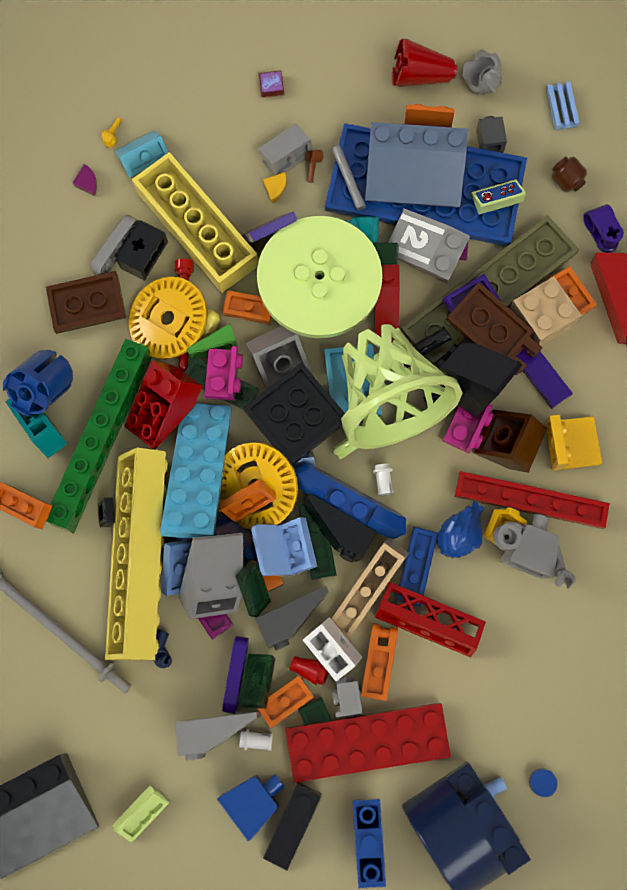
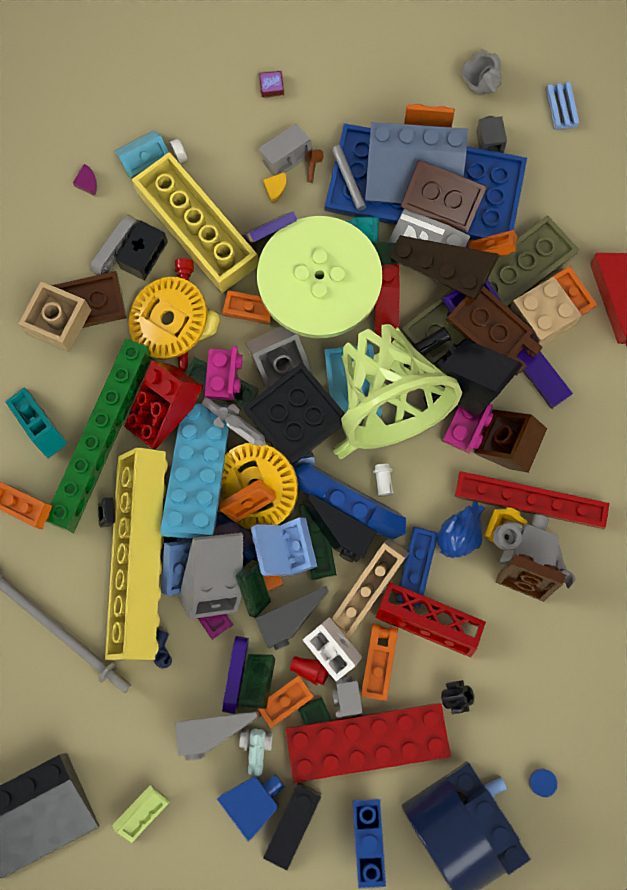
(38, 382): blue cylinder -> none
(55, 316): none -> tan brick
(108, 136): yellow hand -> none
(178, 151): none -> white tile
(221, 339): bright green slope -> none
(234, 422): none -> light grey sword
(256, 752): none -> light aqua axle
(421, 65): red cone -> none
(443, 196): none -> reddish brown plate
(447, 264): none -> dark brown wing
(457, 697): none -> black gear
(498, 196): slope -> none
(500, 243): none -> orange plate
(530, 577): none -> reddish brown plate
(569, 174): reddish brown head -> none
(572, 443): yellow bracket -> none
(604, 228): dark purple piece -> none

